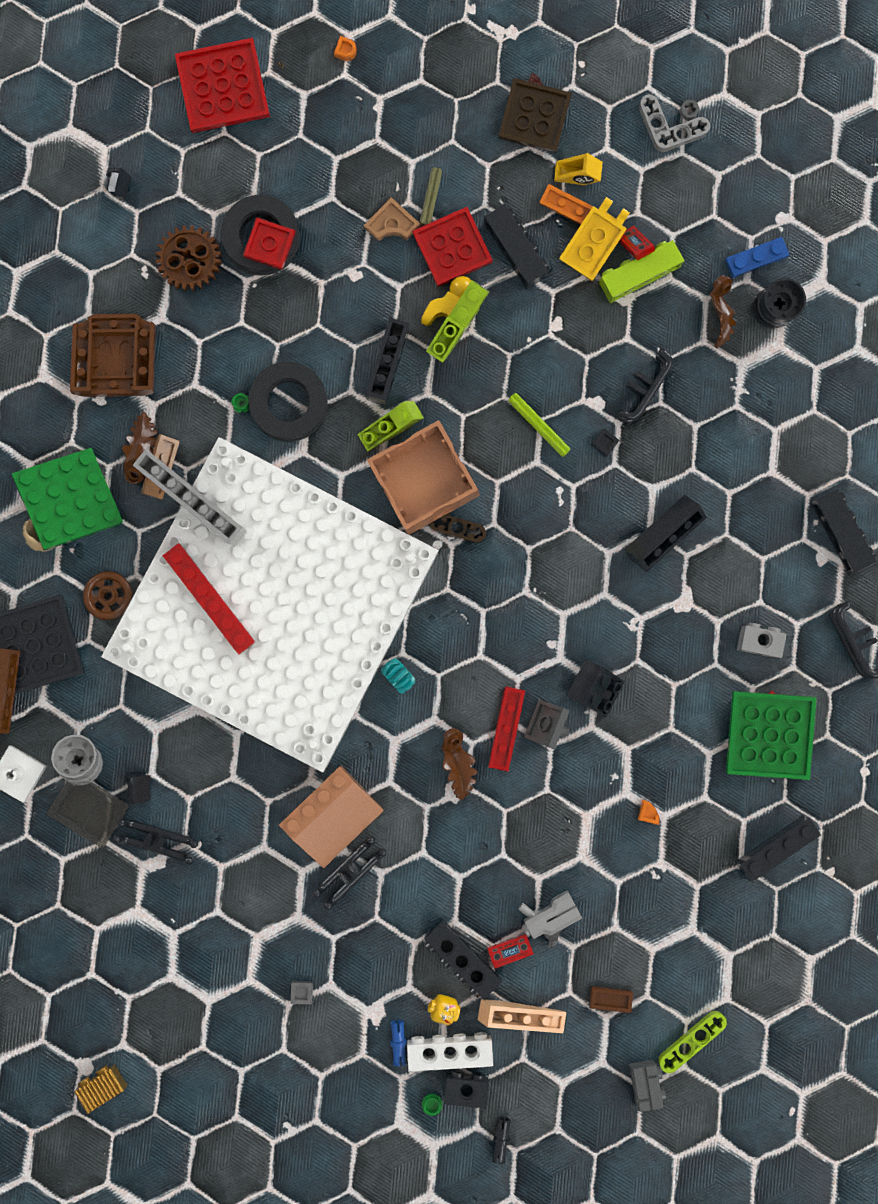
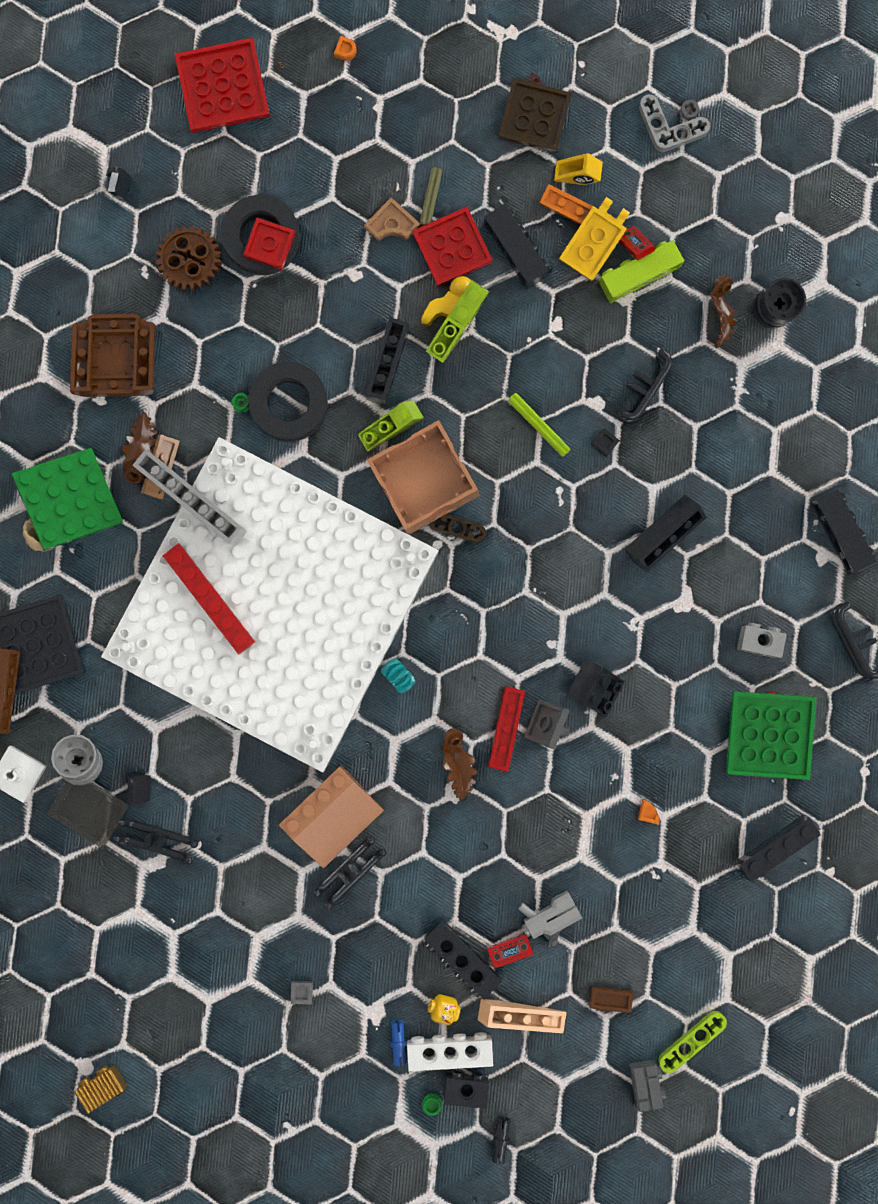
(99, 580): reddish brown plate -> none
(757, 257): blue plate -> none

